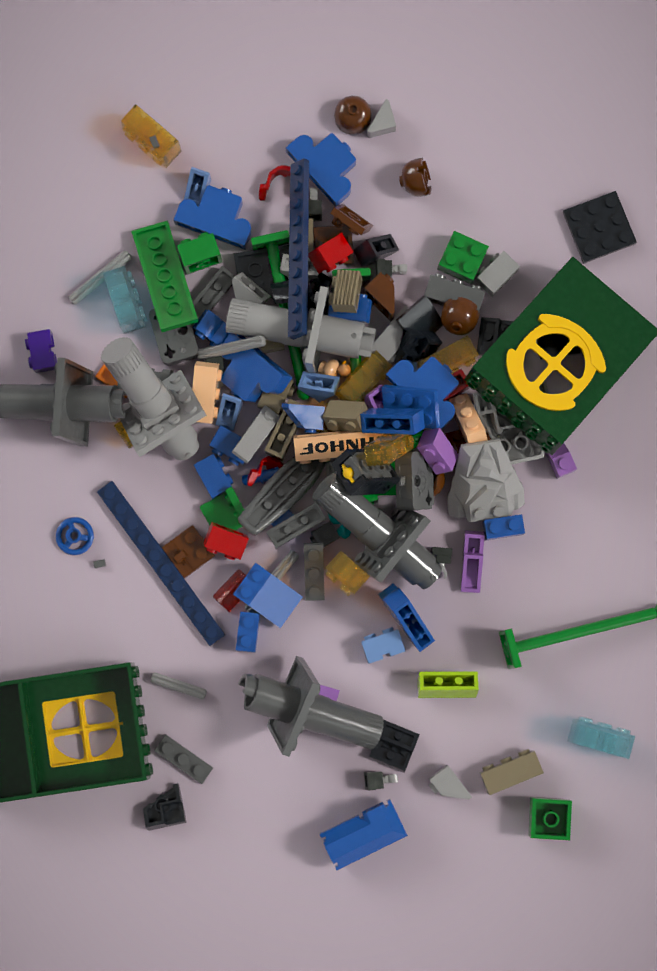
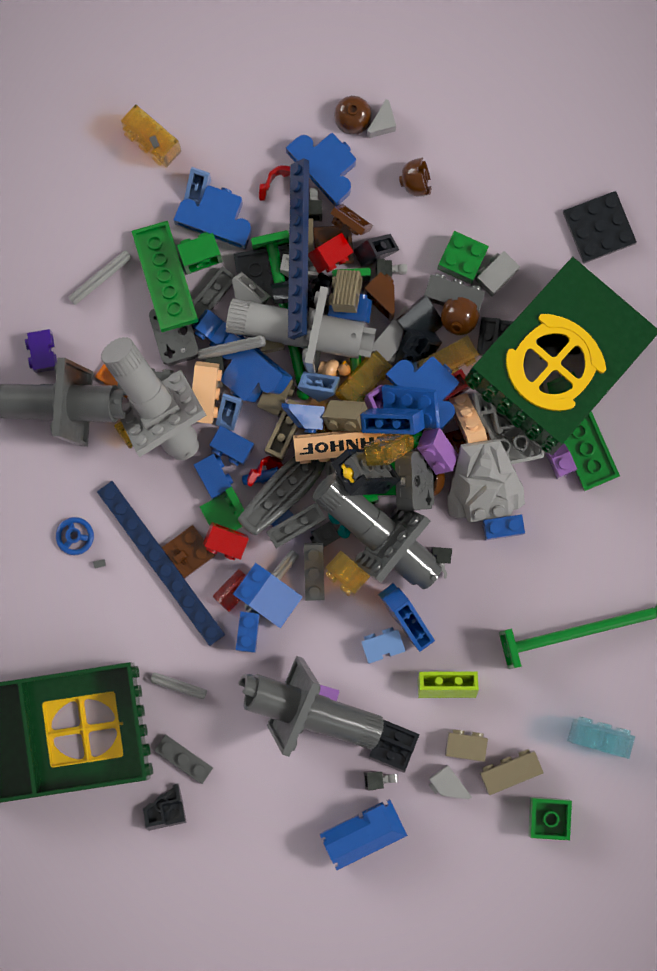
(125, 299): clear light blue brick -> none
(255, 434): light grey slope -> none
(466, 746): none -> dark tan brick
(472, 561): medium lavender slope -> none
(587, 446): none -> green plate

